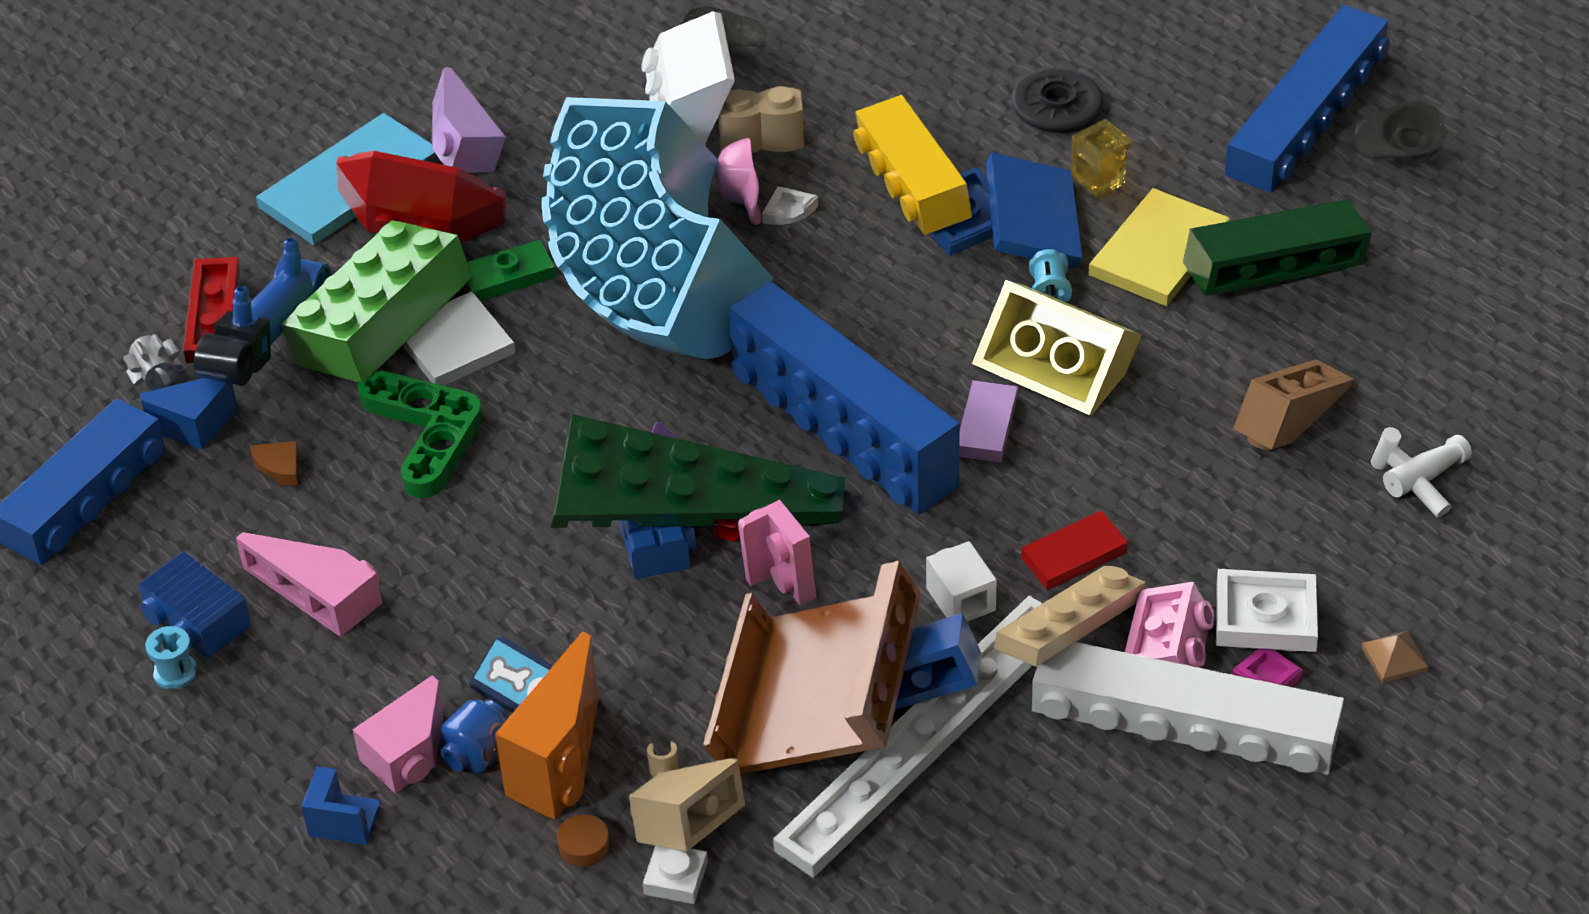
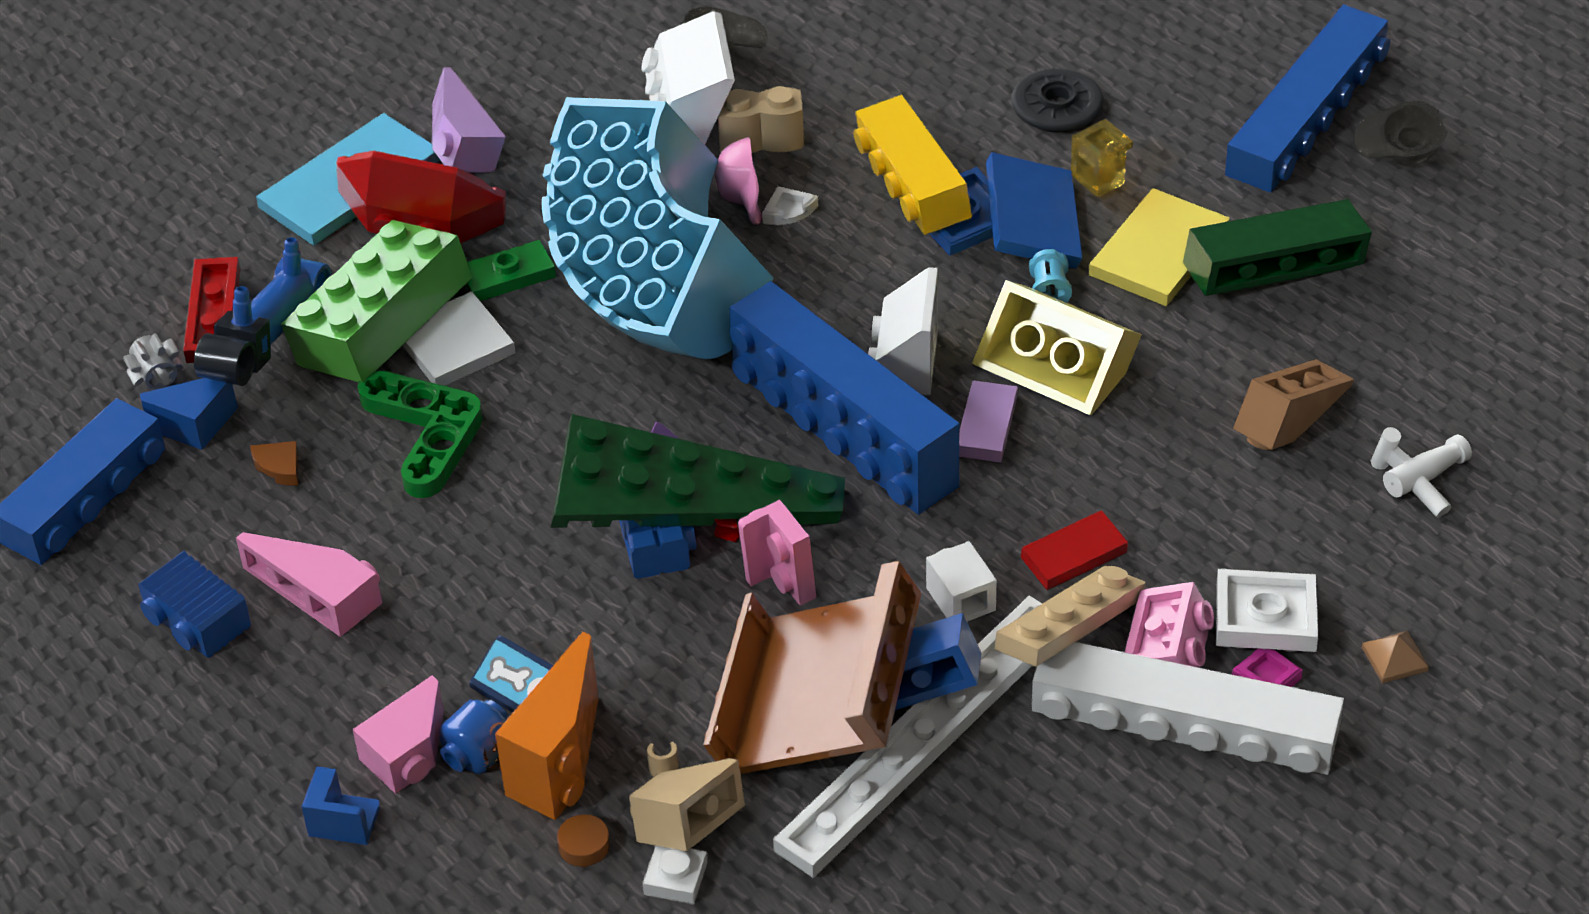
(167, 663): medium azure bush -> none
(909, 331): none -> white slope

